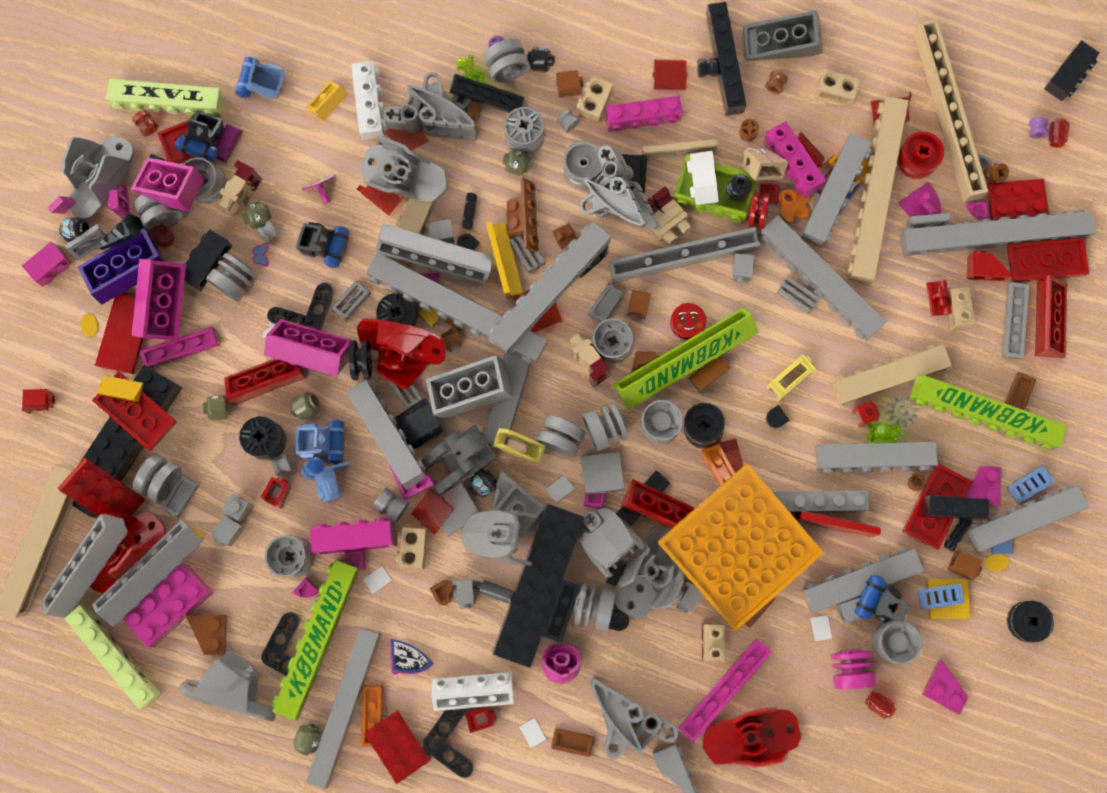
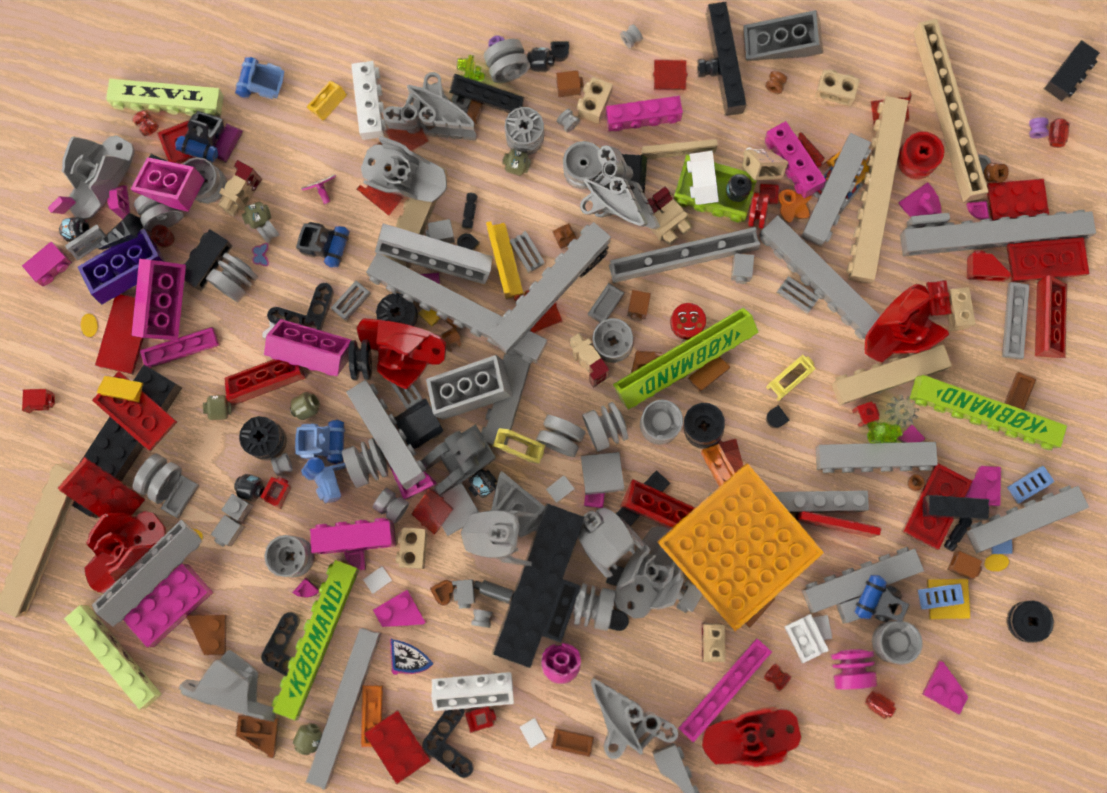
(84, 566): light grey brick -> none
(249, 487): none -> black head
(258, 733): none -> dark orange wing
(365, 463): none -> light grey wheel
(399, 611): none -> dark pink wing
(481, 618): none -> light grey wheel
(522, 215): dark orange bracket -> none
(560, 50): none -> black tile
(631, 36): none -> light grey wheel
(752, 128): dark orange wheel -> none
(777, 677): none -> clear red wheel
(806, 638): none -> white plate
(904, 326): none -> red piece
(911, 434): none -> dark pink tile

